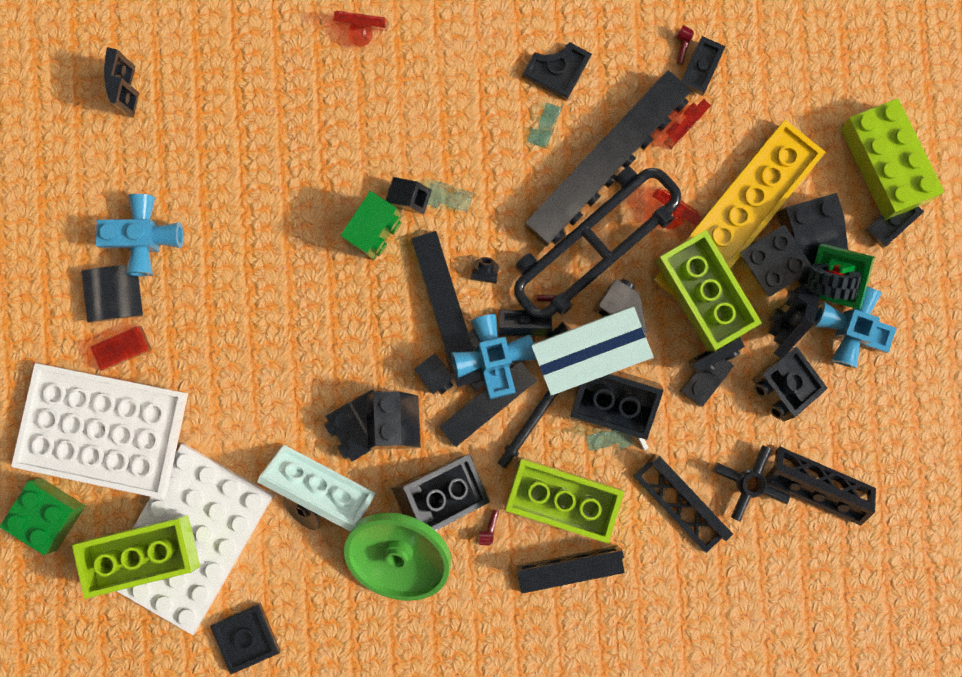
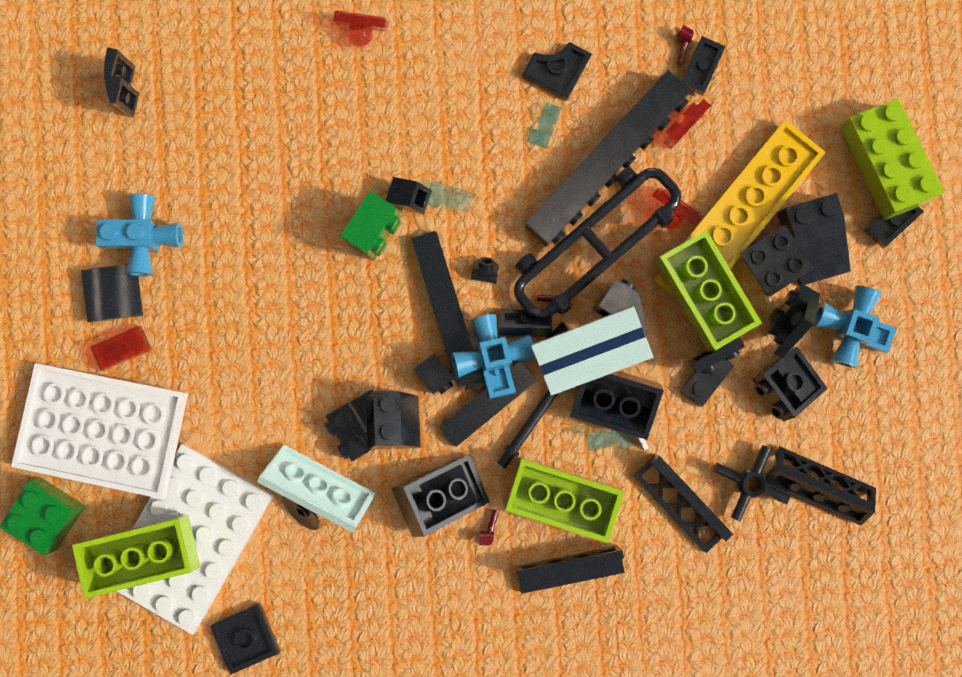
(397, 556): bright green dish -> none
(840, 275): plate -> none

